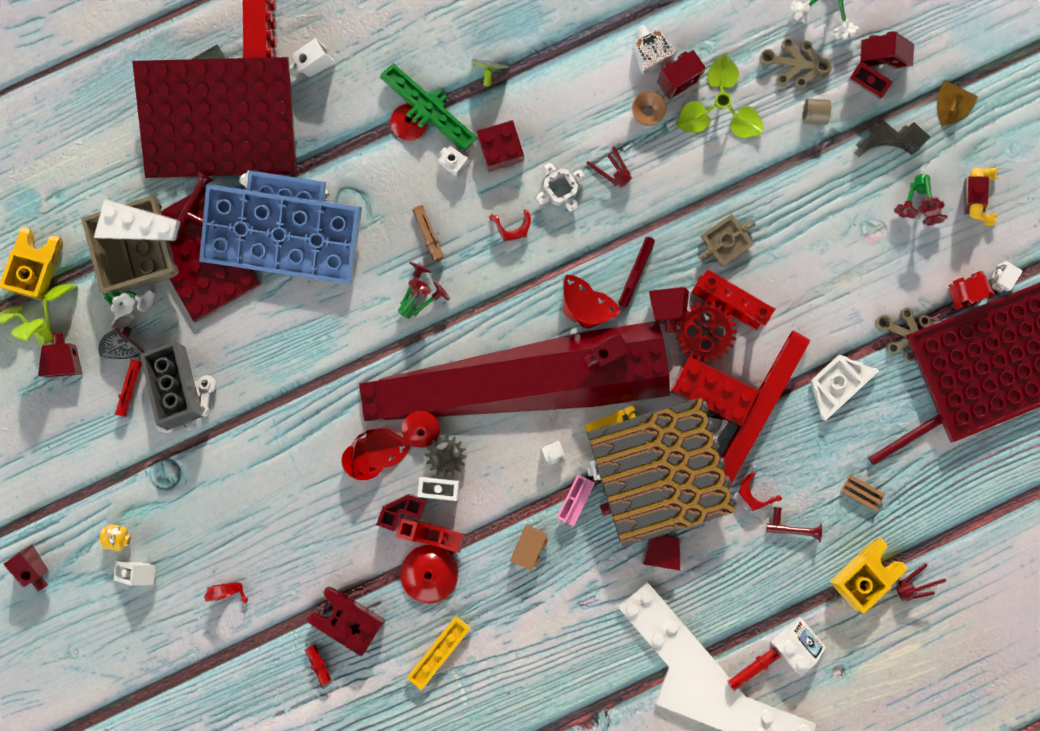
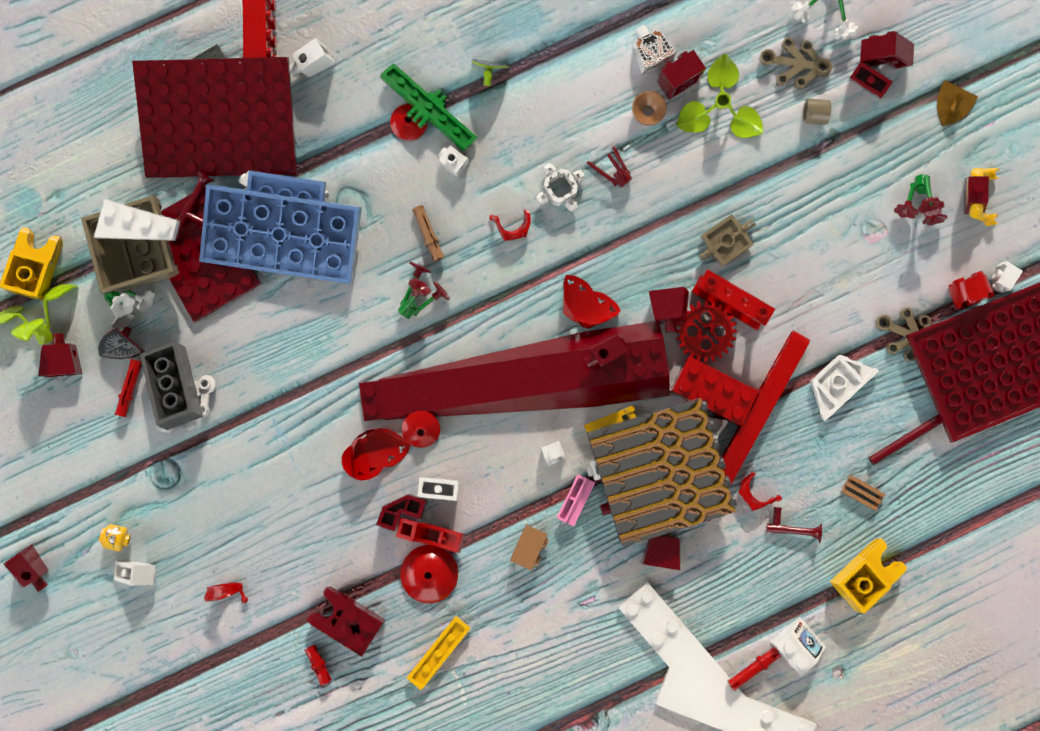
(454, 459): clear smoke gear -> none
(500, 146): dark red brick -> none
(636, 272): dark red axle -> none
(908, 138): clear smoke arch -> none
(909, 592): dark red plant -> none

